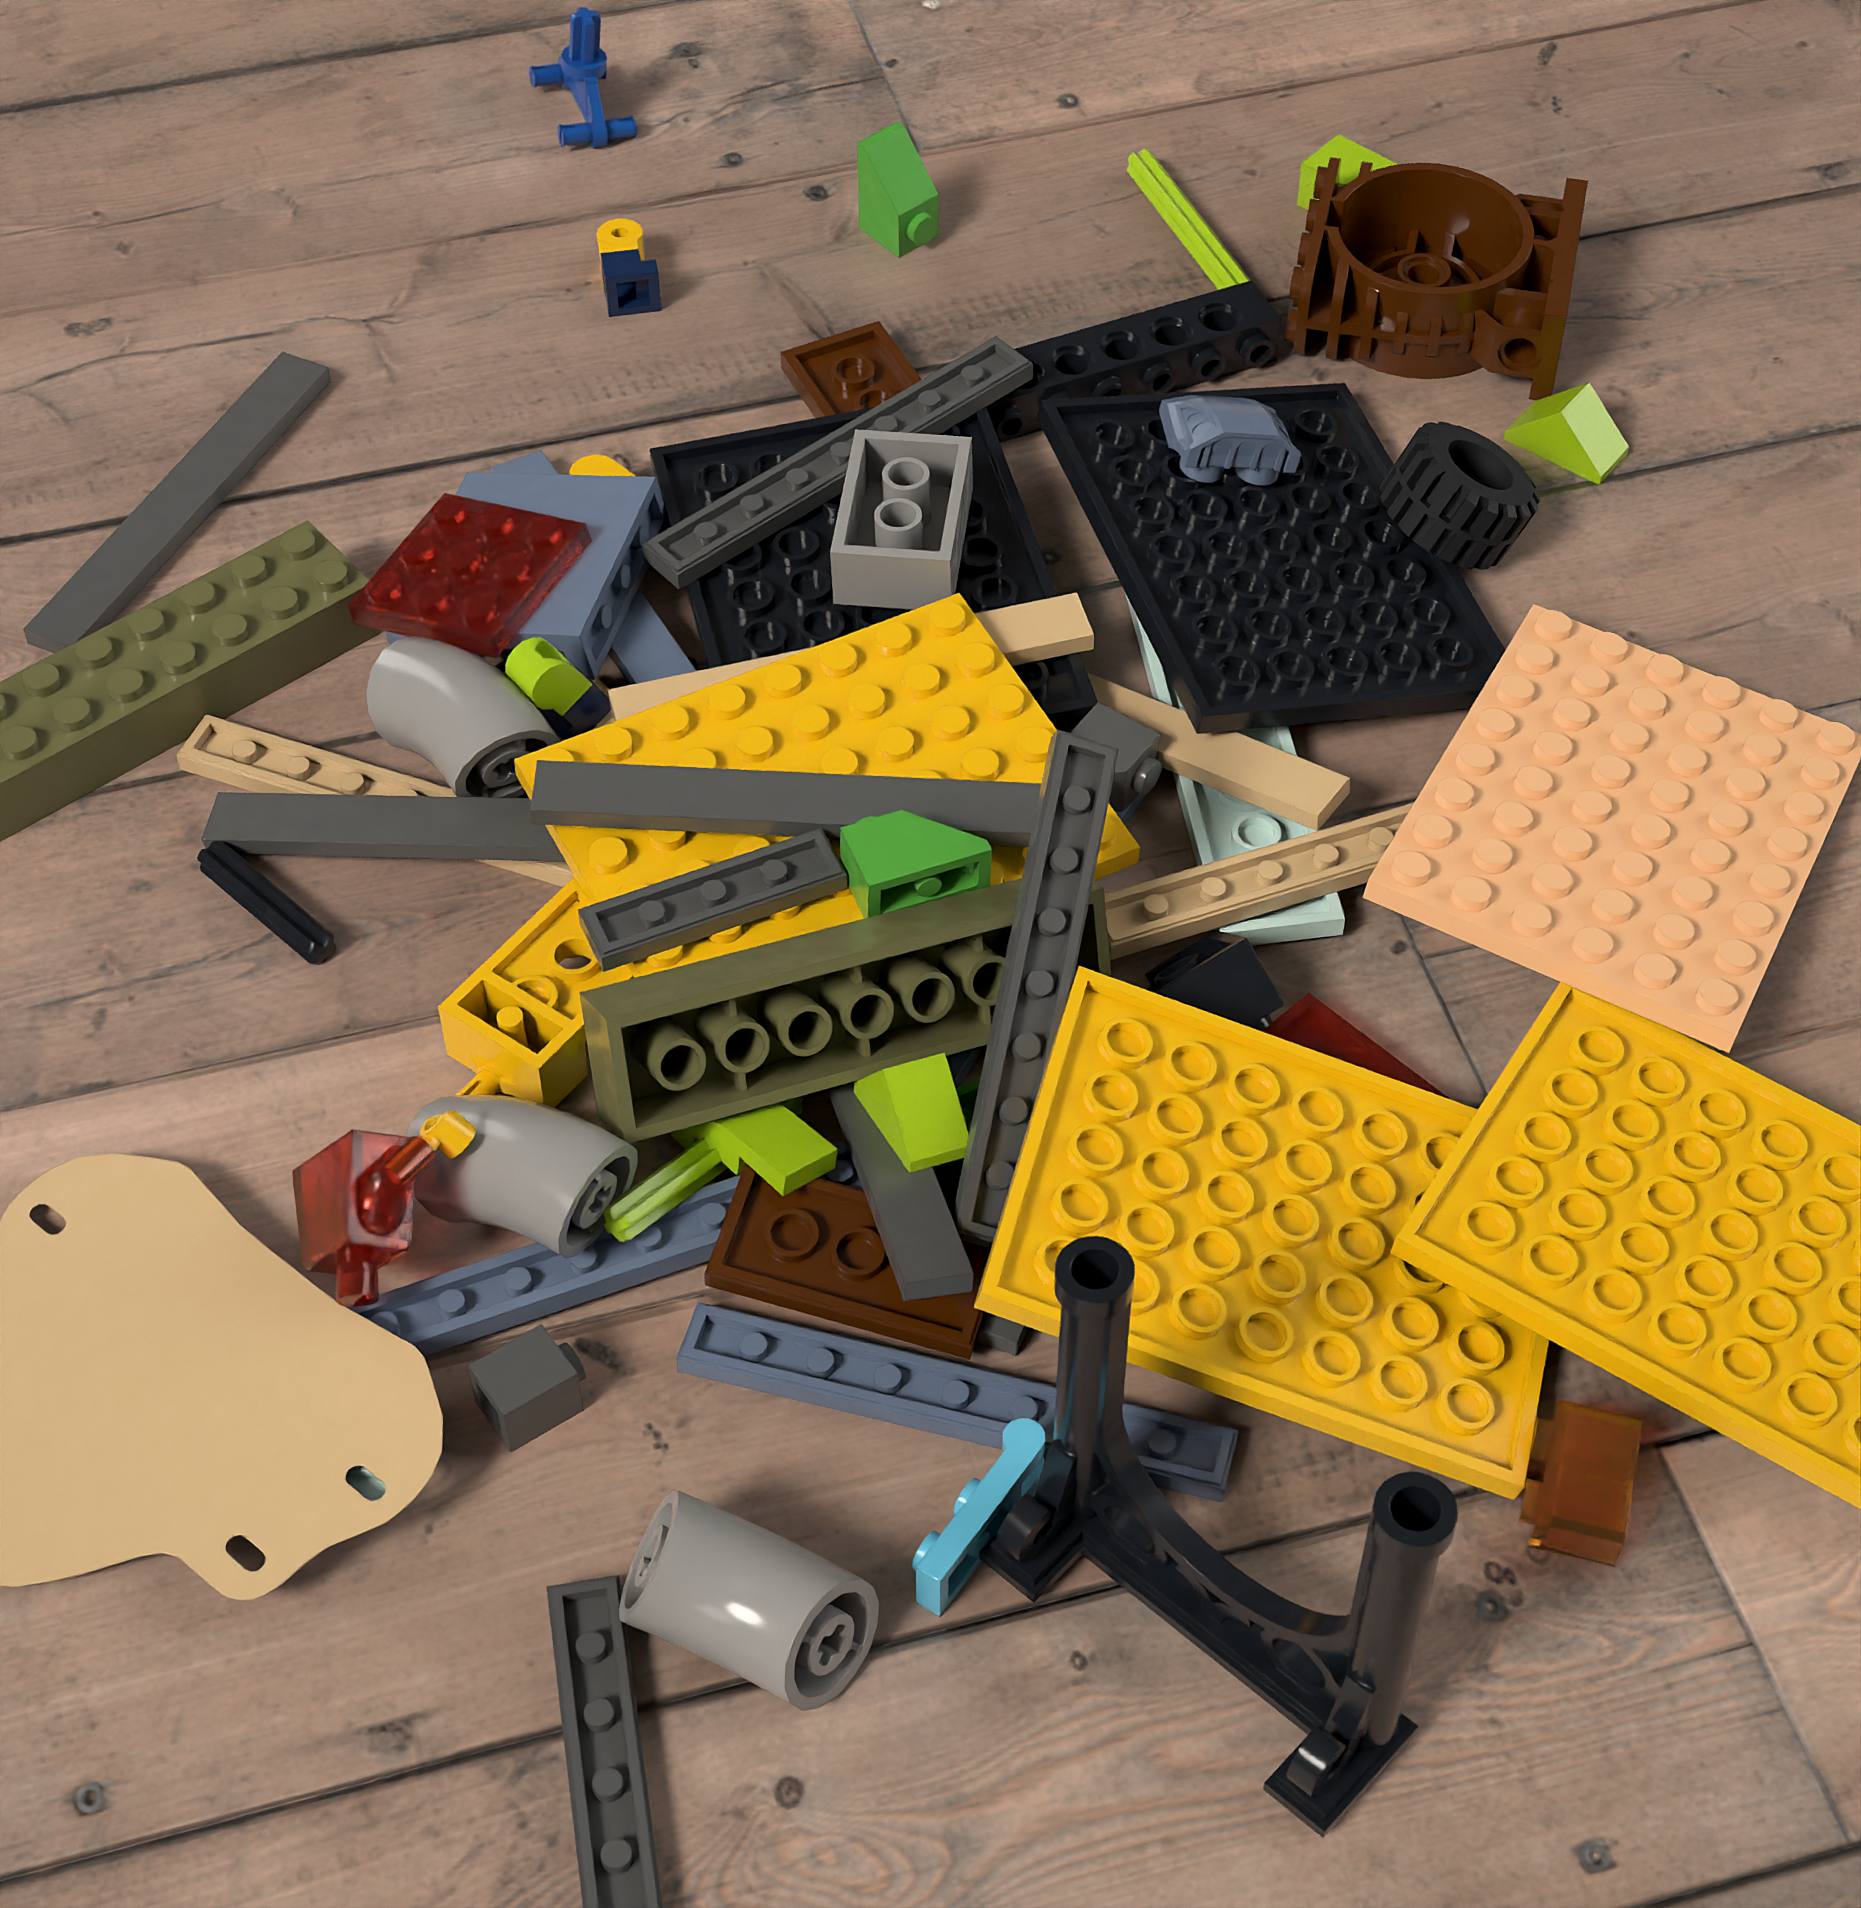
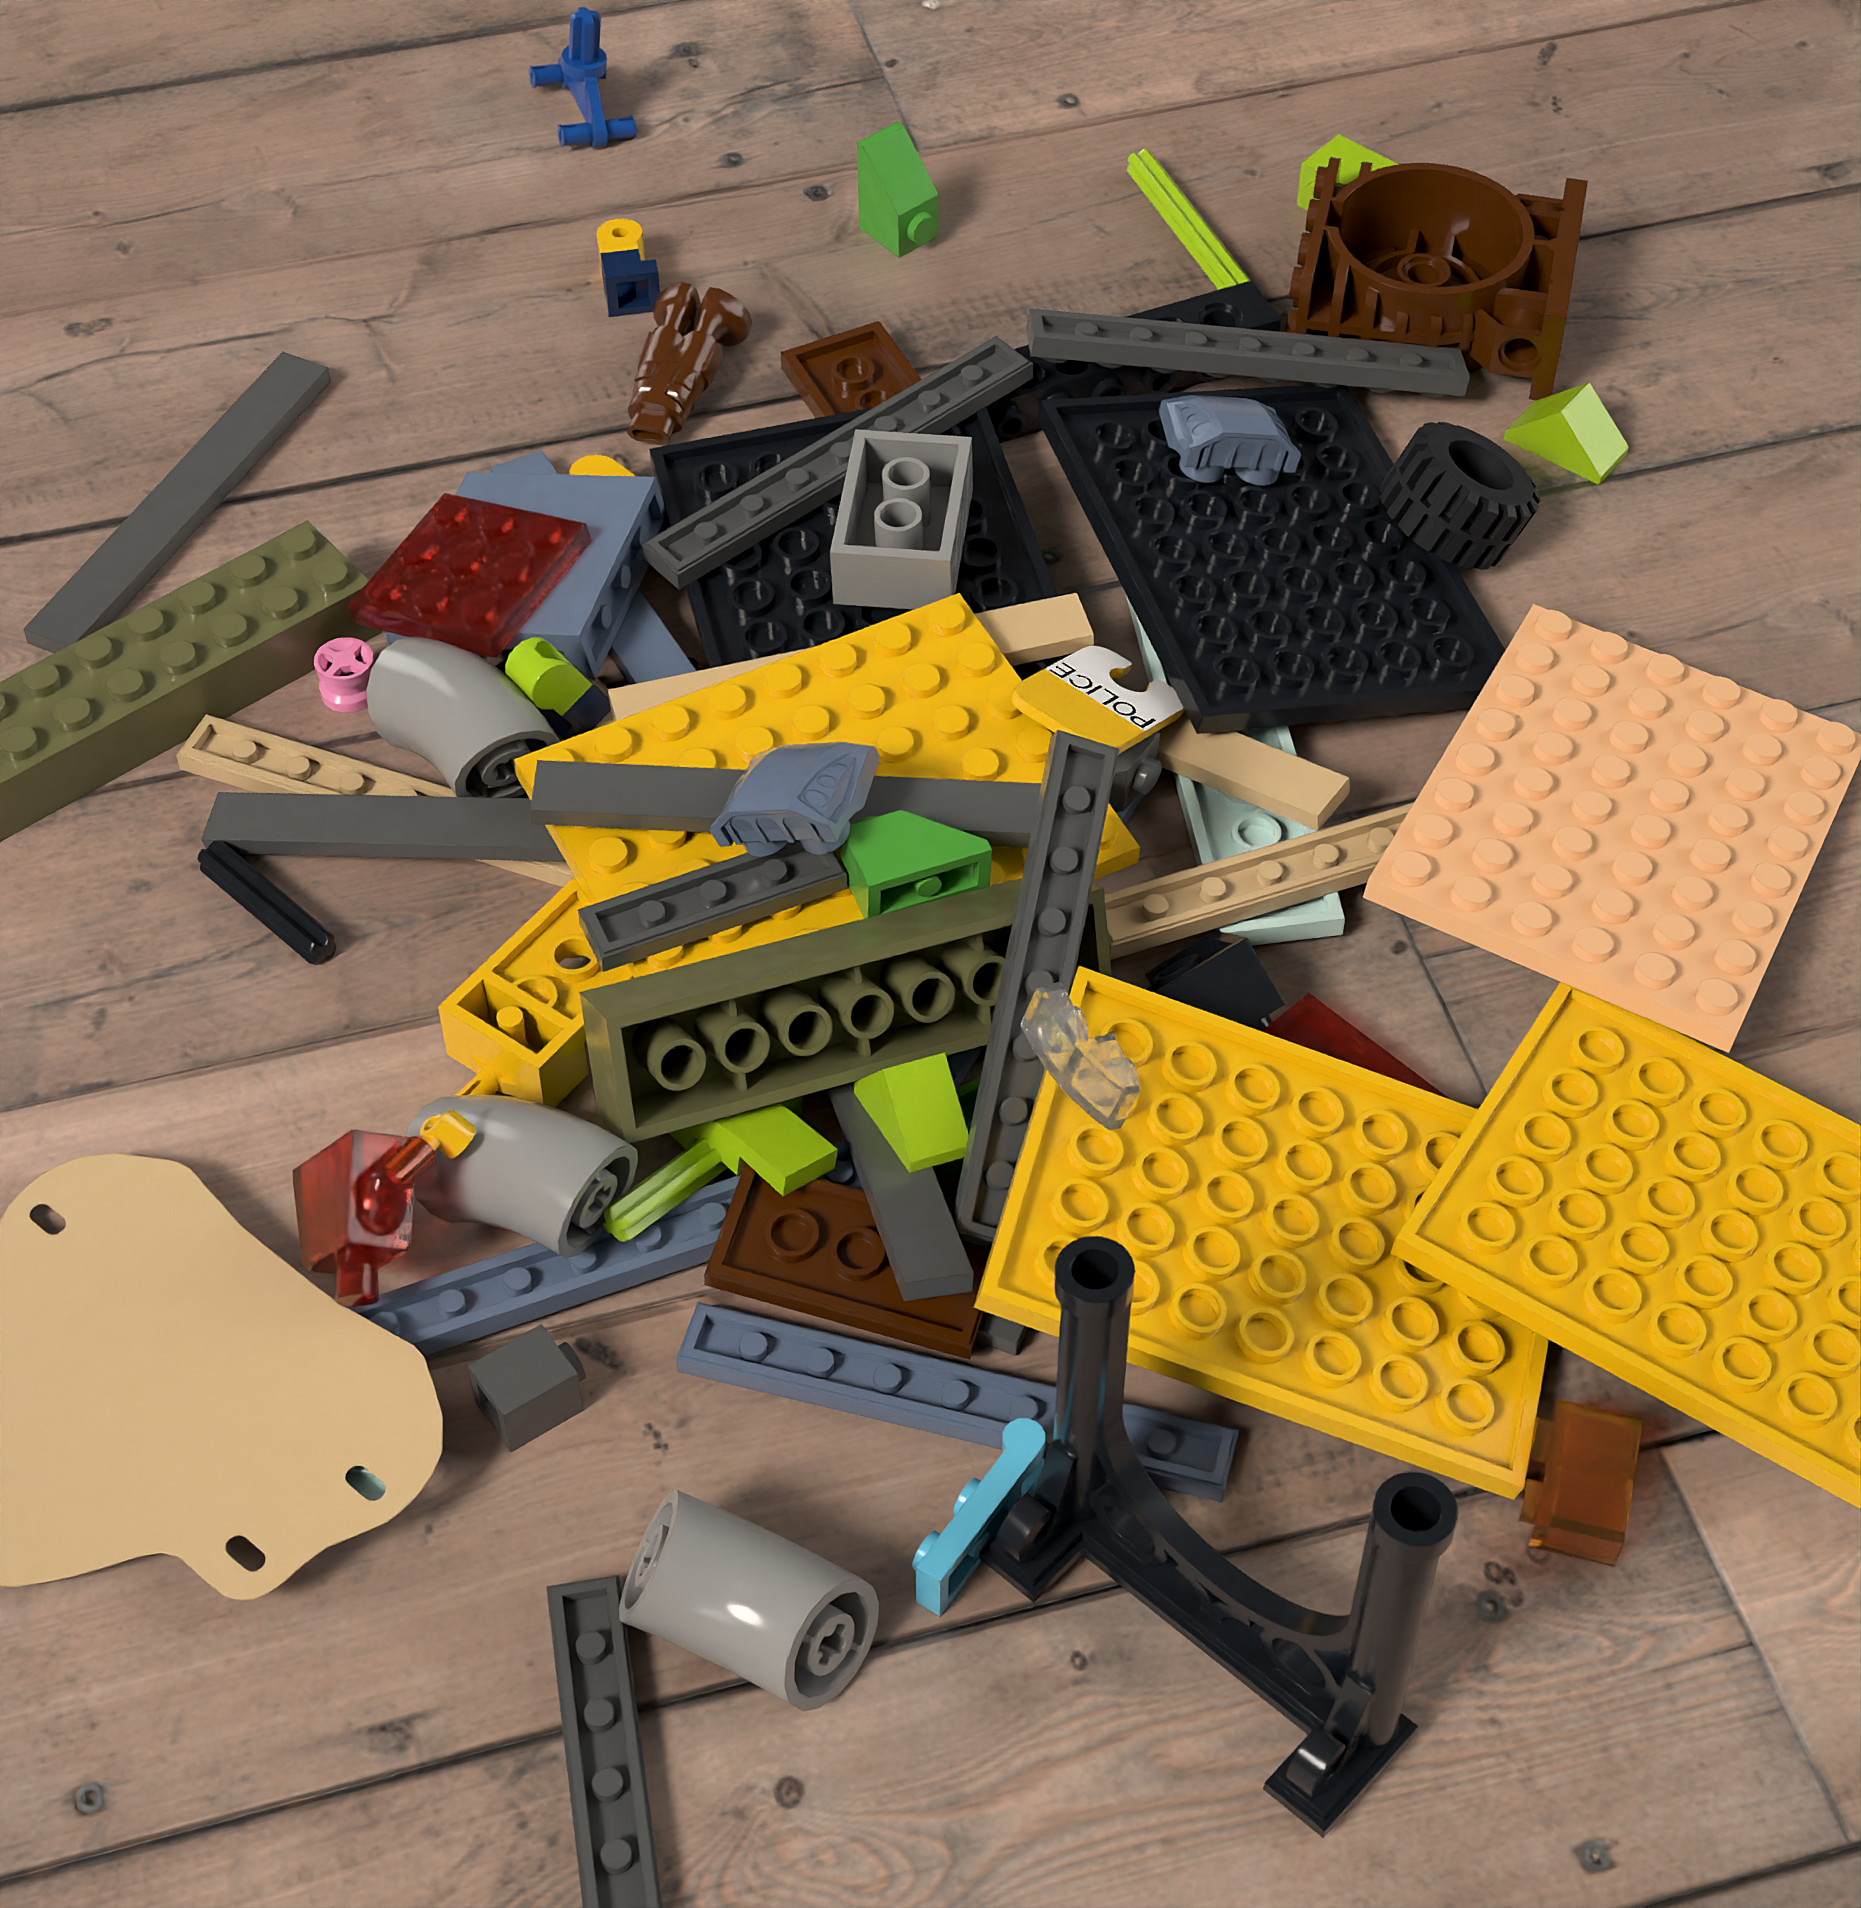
(344, 673): none -> bright pink wheel
(682, 357): none -> reddish brown piece
(797, 795): none -> sand blue slope
(1084, 1067): none -> clear slope
(1086, 702): none -> piece
(1246, 352): none -> dark grey plate

